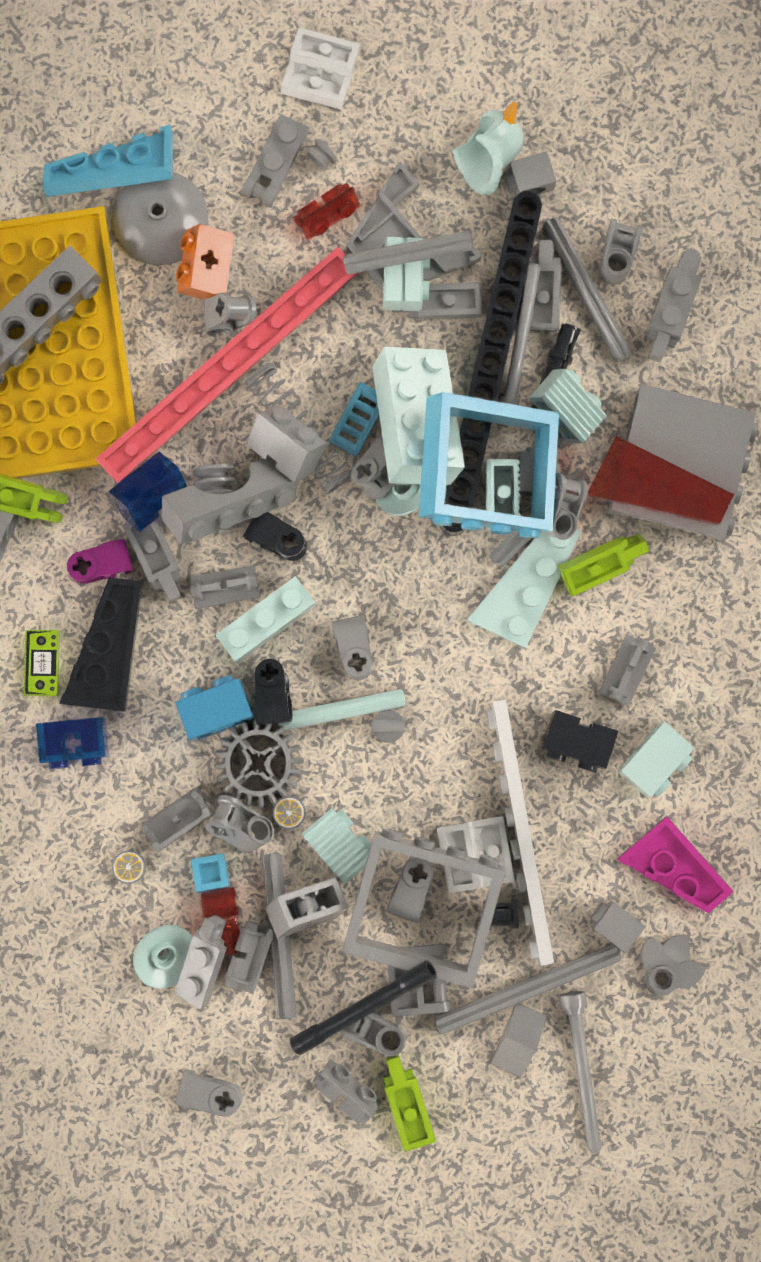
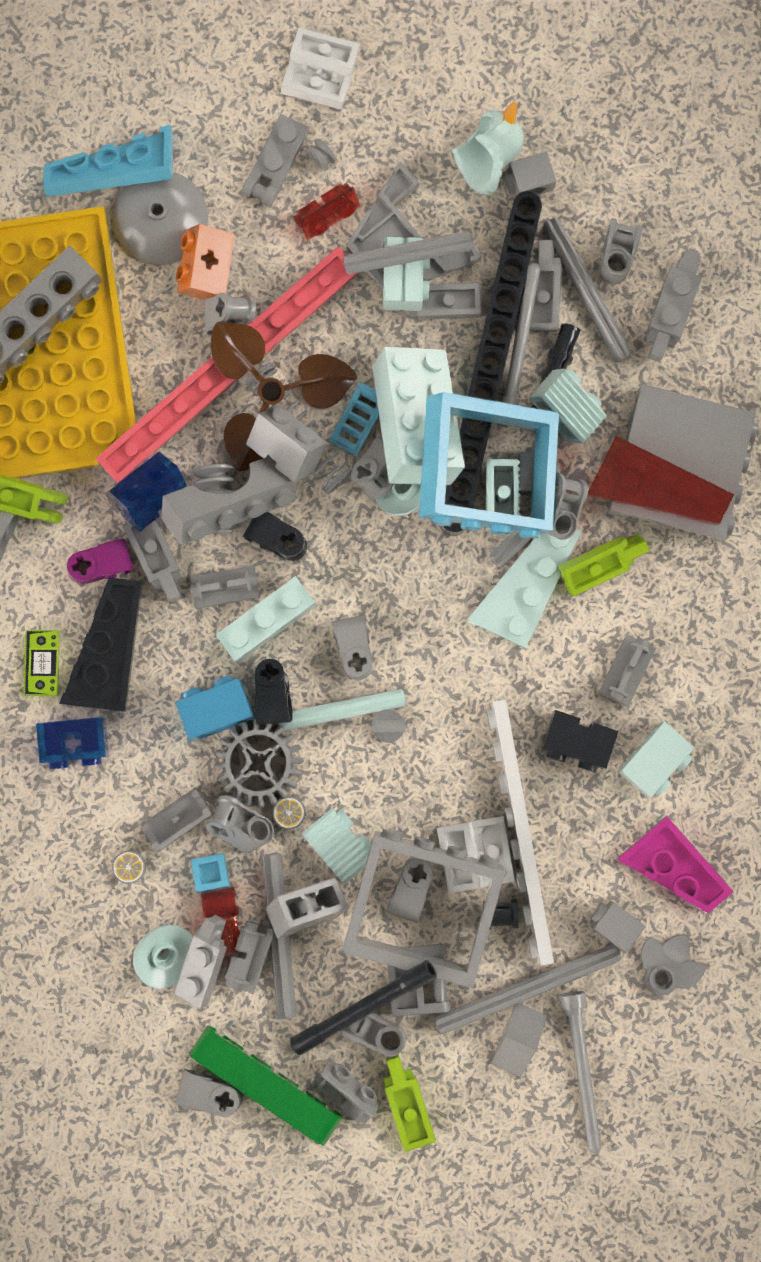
(240, 347): none -> reddish brown plant
(264, 1086): none -> green beam

